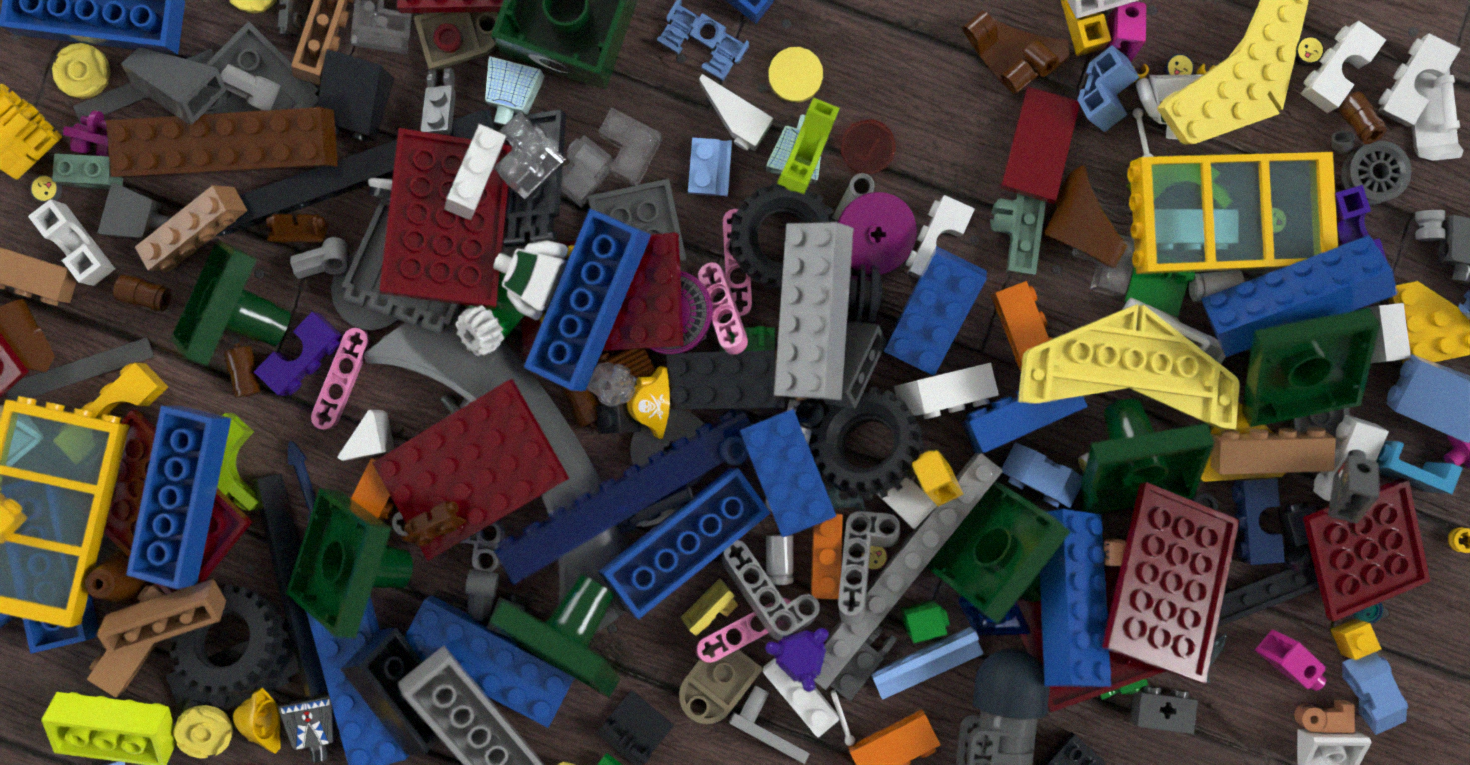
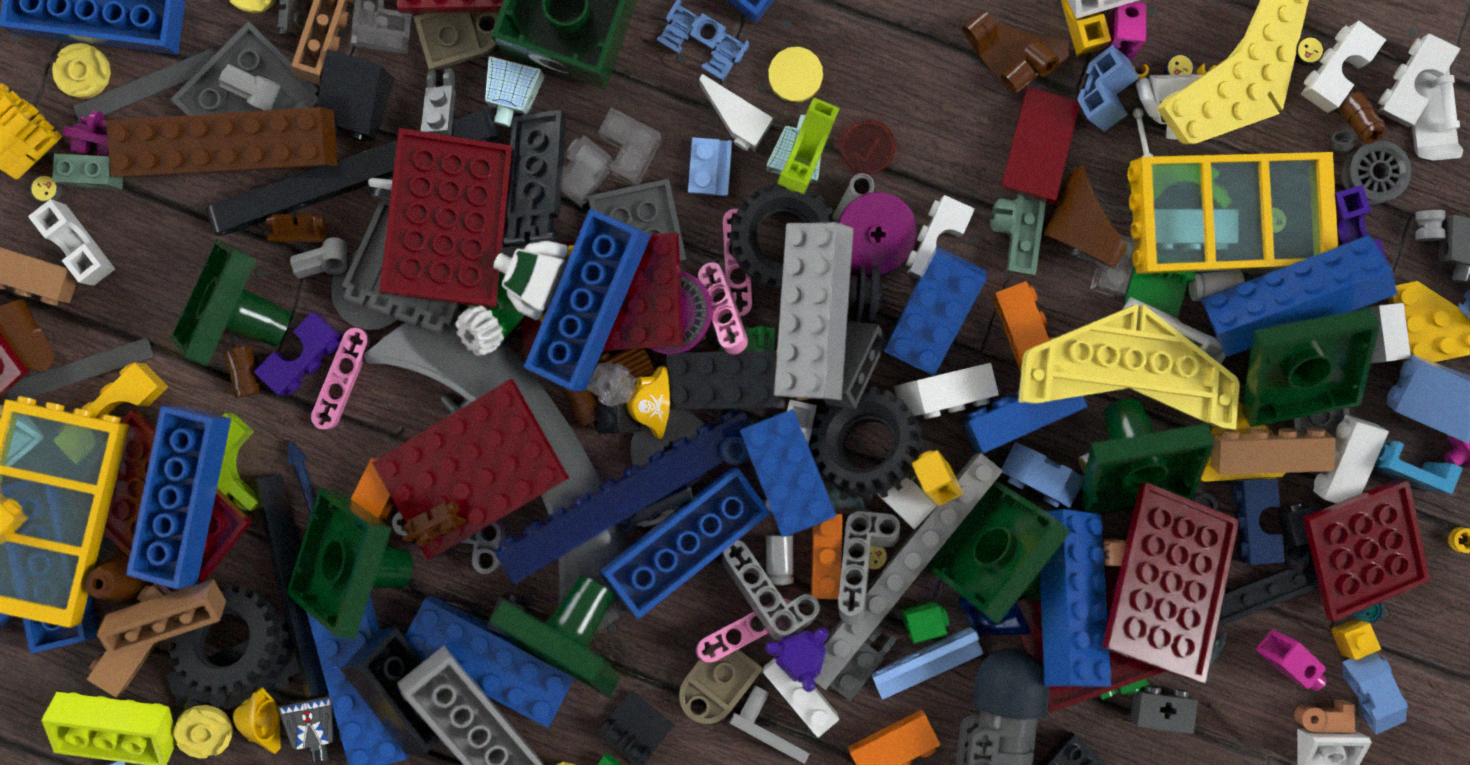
(130, 214): dark grey torso -> none
(142, 293): reddish brown piece -> none
(174, 82): dark grey slope -> none
(191, 228): medium nougat brick -> none
(370, 438): white slope -> none
(447, 38): dark red tile -> none
(474, 172): white arch -> none
(482, 591): dark grey piece -> none
(531, 157): clear brick -> none
(715, 600): light yellow hinge -> none
(810, 412): black tile -> none
(849, 739): white hinge -> none
(1354, 477): dark grey torso -> none

